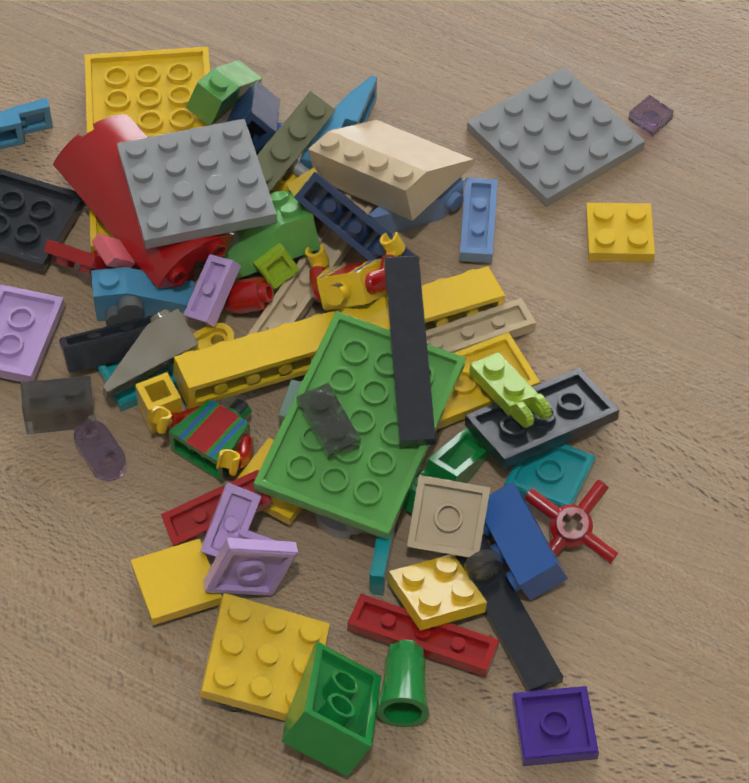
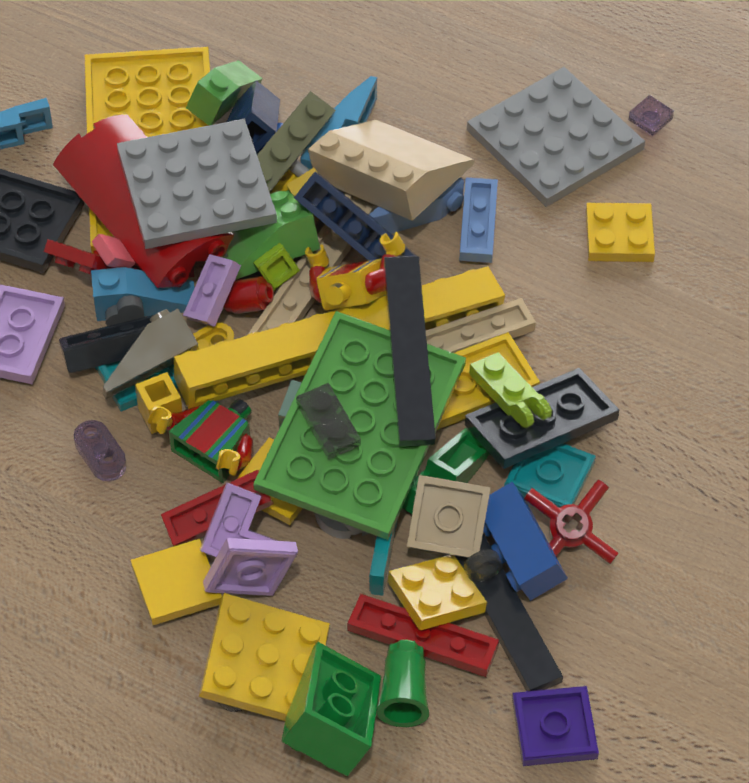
(57, 404): clear smoke brick -> none

